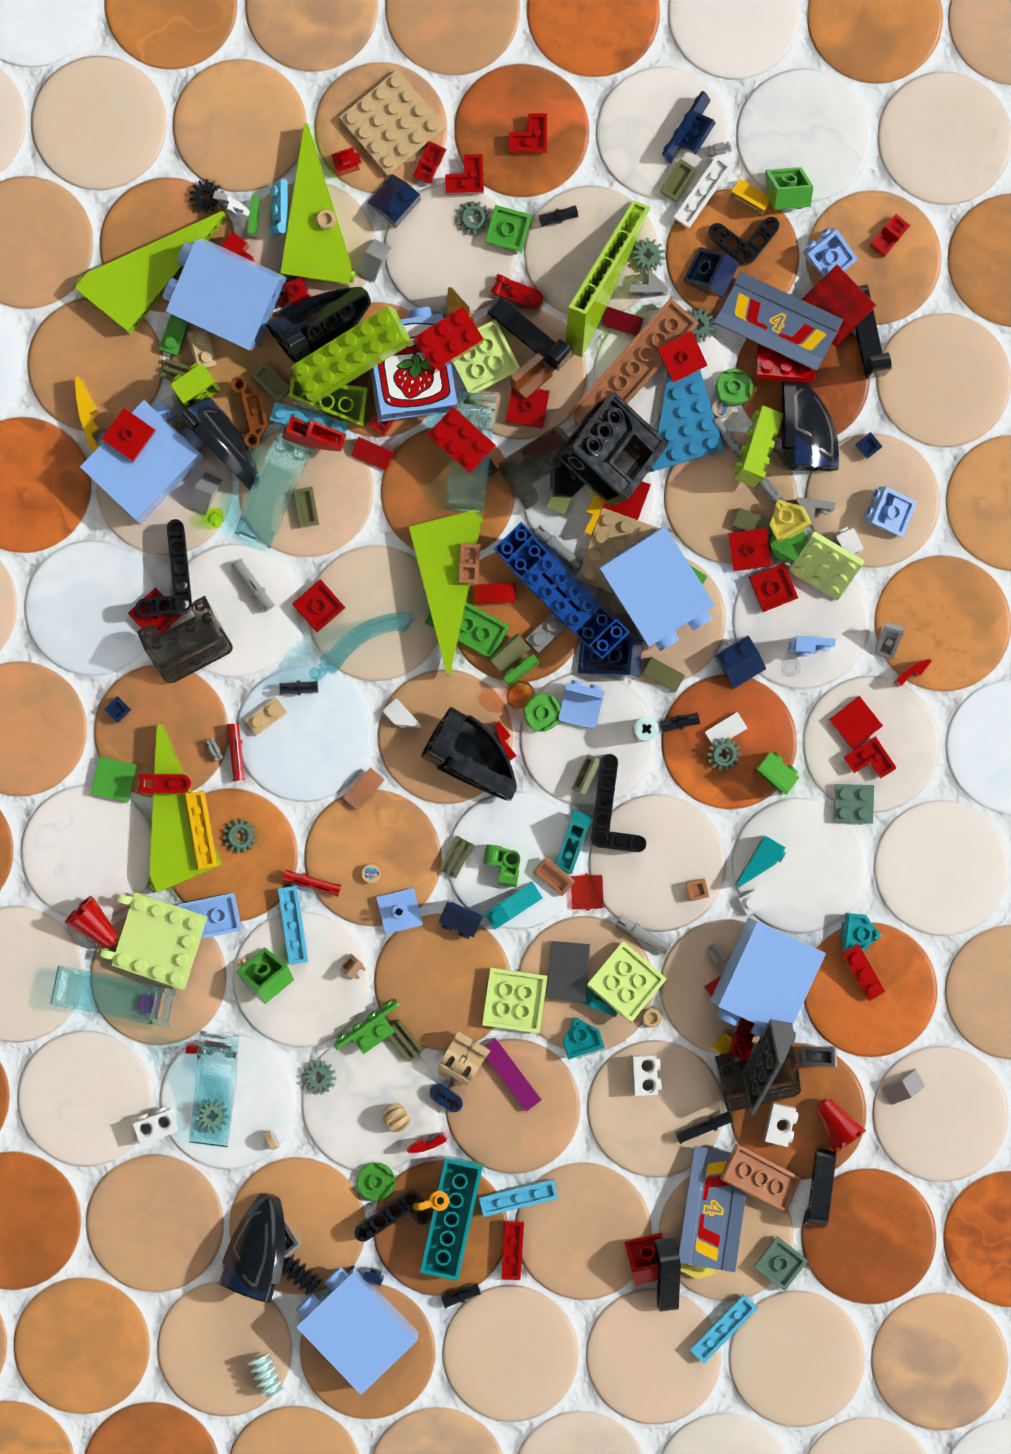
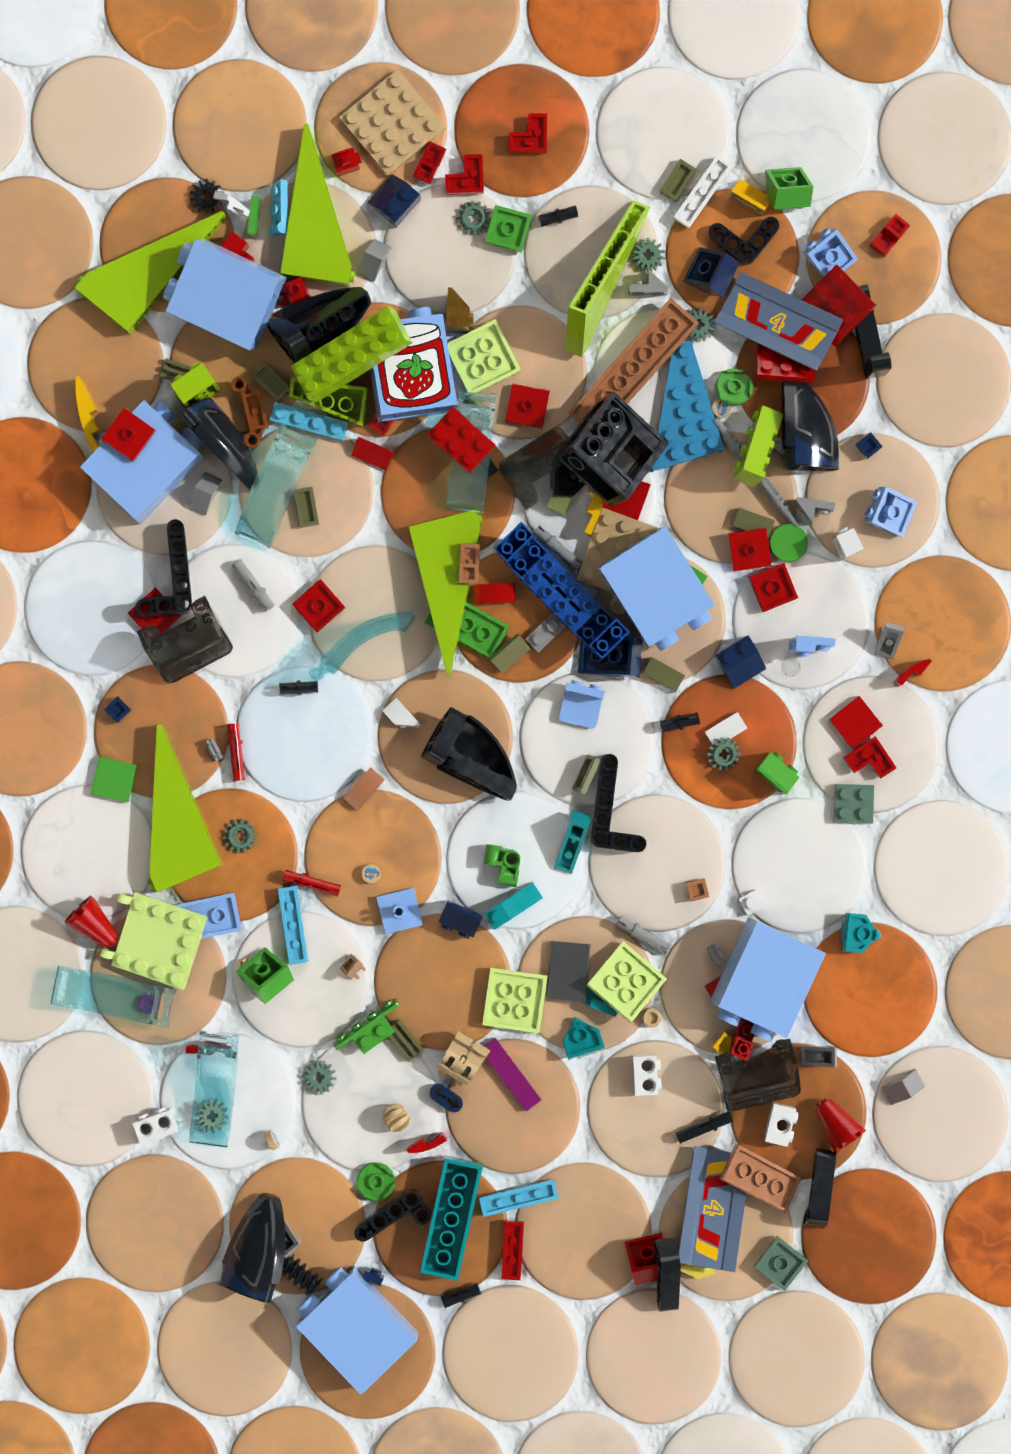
(164, 783): red plate -> none
(174, 335): bright green plate -> none
(201, 348): tan plate -> none
(201, 830): yellow tile -> none
(214, 518): clear neon green piece -> none
(265, 1375): light aqua piece -> none
(266, 716): tan plate -> none
(313, 435): red slope -> none
(326, 219): tan tile -> none
(432, 1202): light orange plate -> none
(448, 340): red brick -> none
(448, 871): olive tile -> none
(503, 736): red slope -> none
(517, 292): red plate -> none
(518, 693): clear orange hair -> none
(527, 665): bright green plate -> none
(530, 376): dark orange panel -> none
(541, 712): bright green tile -> none
(554, 353): black beam -> none
(554, 876): nougat tile -> none
(587, 892): clear red piece -> none
(622, 321): dark red tile -> none
(653, 730): light aqua piece -> none
(682, 356): red plate -> none
(692, 130): dark blue bracket -> none
(719, 148): light grey piece -> none
(723, 1328): medium azure plate -> none
(763, 858): teal slope -> none
(766, 1061): dark grey slope -> none
(788, 520): light yellow plate -> none
(826, 566): yellowish green plate -> none
(863, 972): red plate -> none

